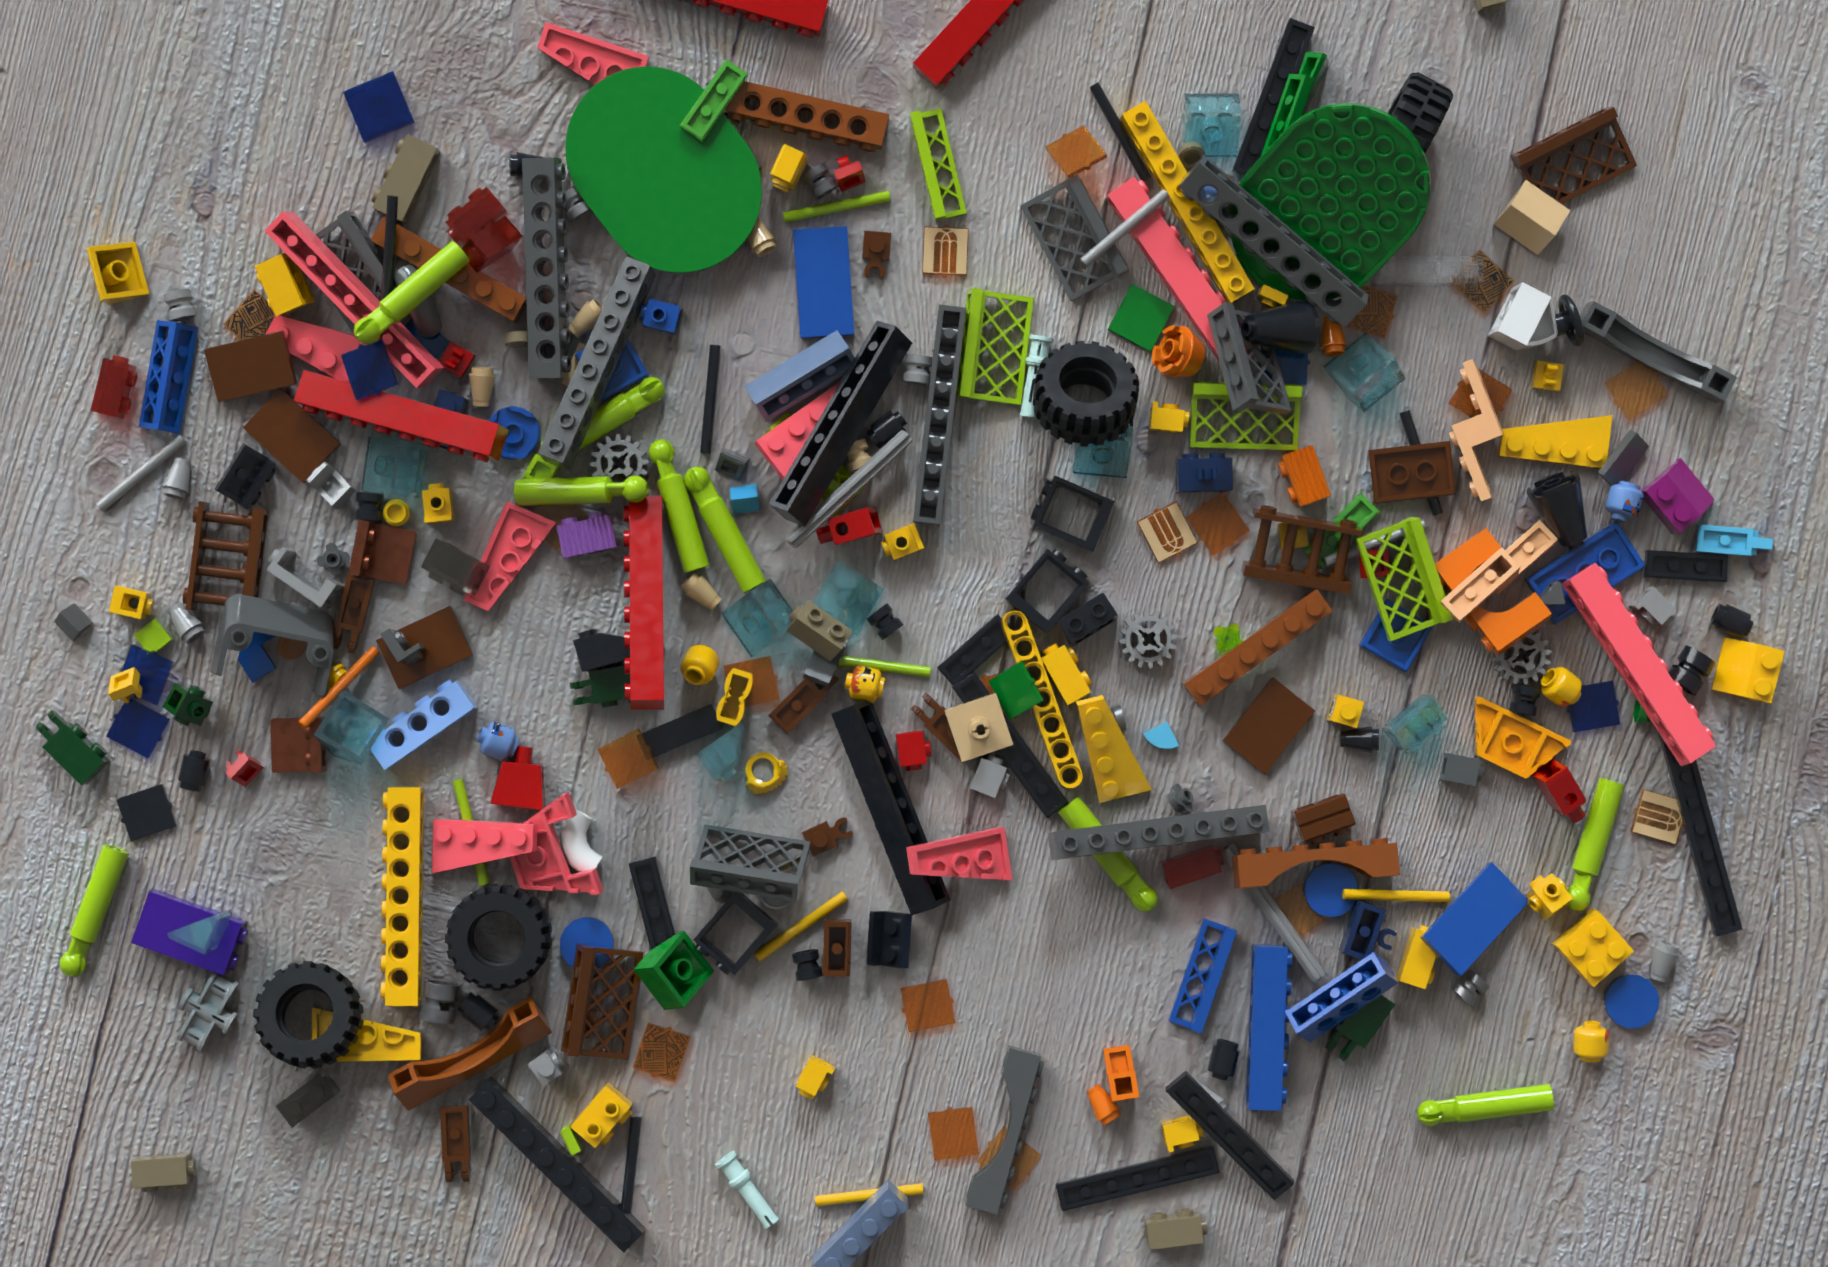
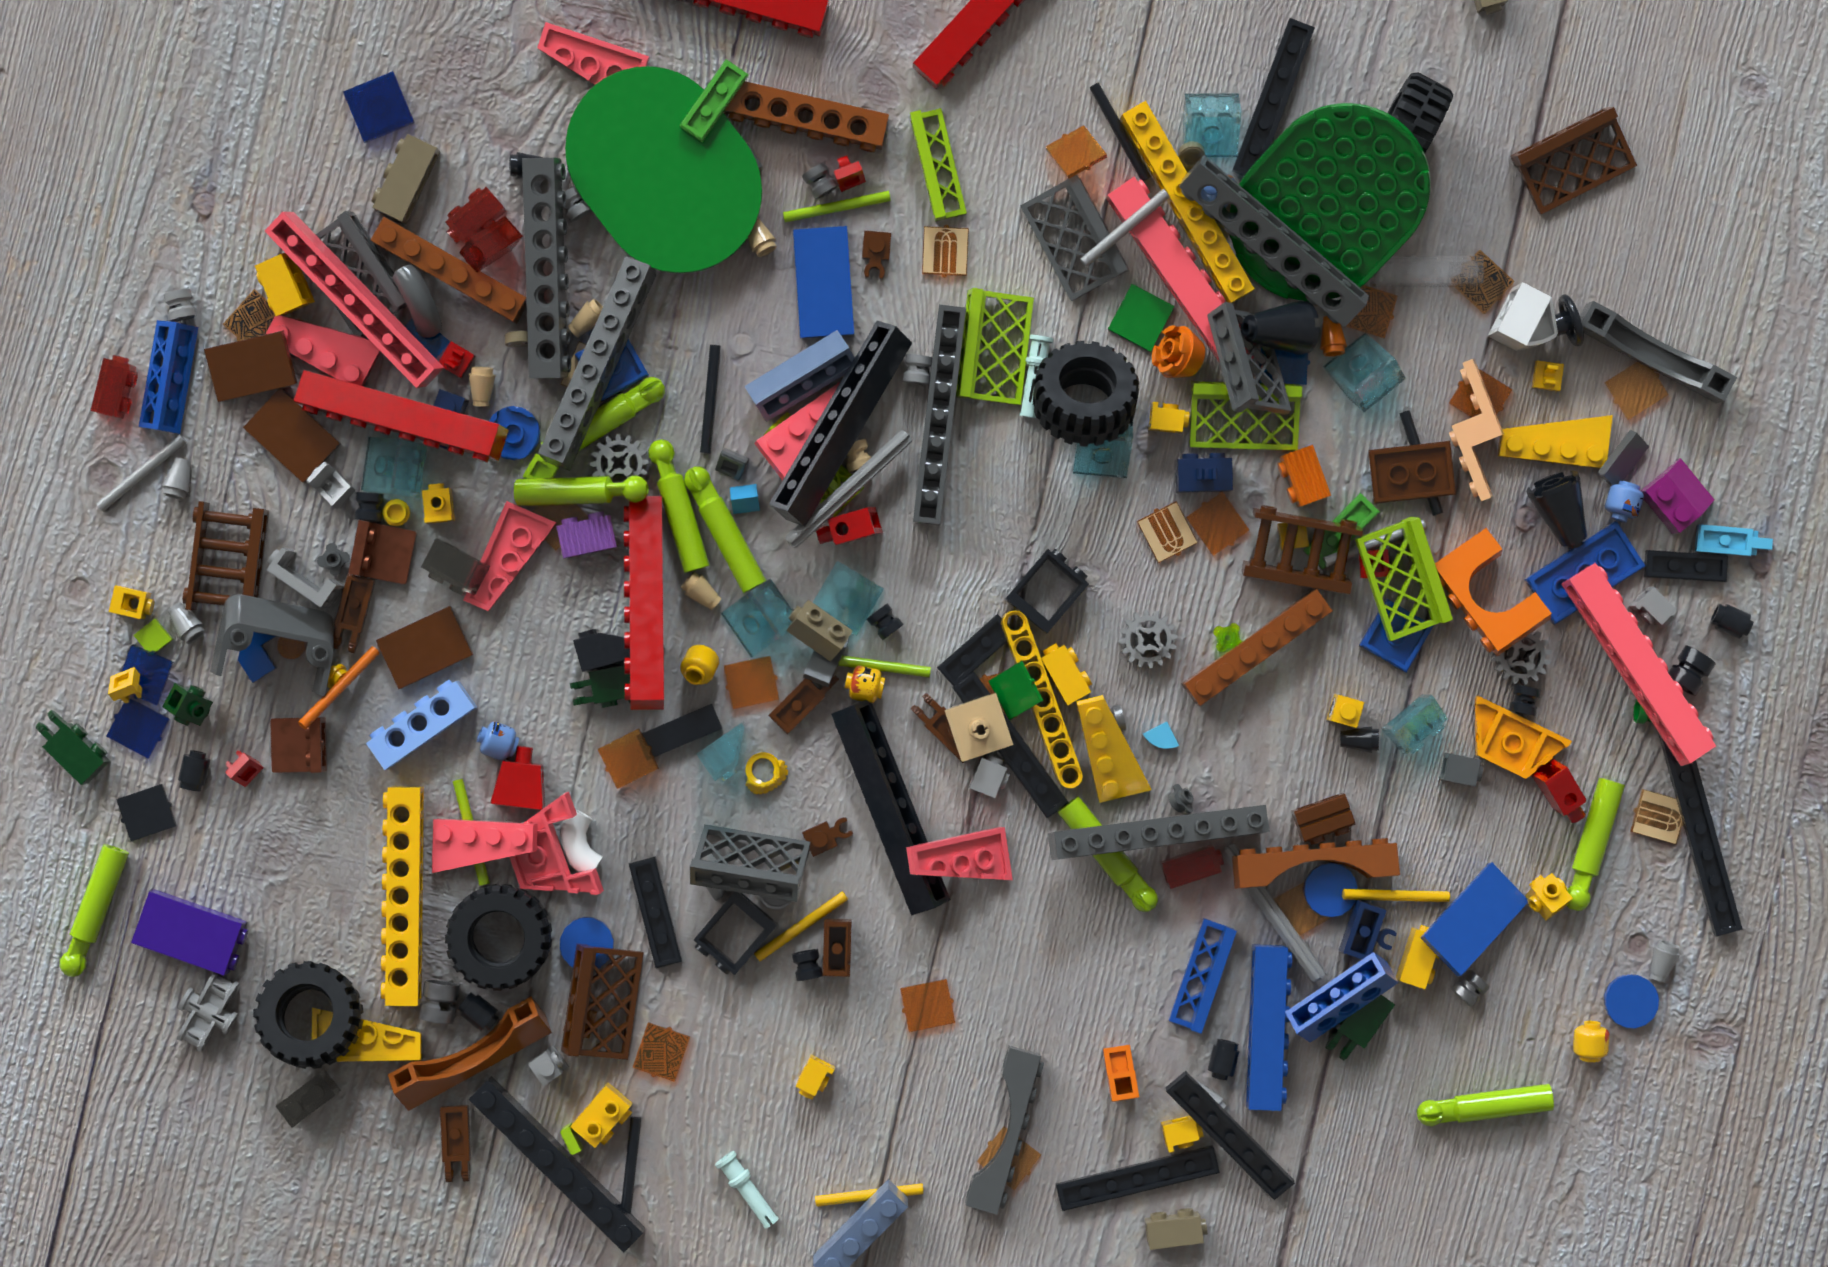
(73, 621): dark grey slope -> none
(117, 272): yellow slope -> none
(162, 1170): dark tan brick -> none
(203, 934): clear light blue slope -> none
(246, 476): black bracket -> none
(350, 728): clear light blue slope -> none
(369, 369): clear blue piece -> none
(389, 245): black bar -> none
(397, 644): dark grey bracket -> none
(411, 293): lime piece -> none
(660, 316): blue brick -> none
(674, 971): green slope -> none
(733, 705): yellow brick -> none
(788, 168): yellow brick -> none
(886, 428): black brick -> none
(889, 939): black bracket -> none
(913, 542): yellow brick -> none
(913, 750): red brick -> none
(953, 1133): clear orange piece -> none
(1087, 619): black bracket -> none
(1098, 522): black window -> none
(1102, 1106): orange cone -> none
(1268, 725): reddish brown tile -> none
(1271, 297): yellow plate -> none
(1297, 94): green wedge -> none
(1499, 571): light nougat bracket -> none
(1532, 217): tan slope -> none
(1553, 594): dark grey slope -> none
(1561, 686): yellow head -> none
(1592, 947): yellow brick -> none
(1595, 707): clear blue piece -> none
(1747, 670): yellow slope -> none

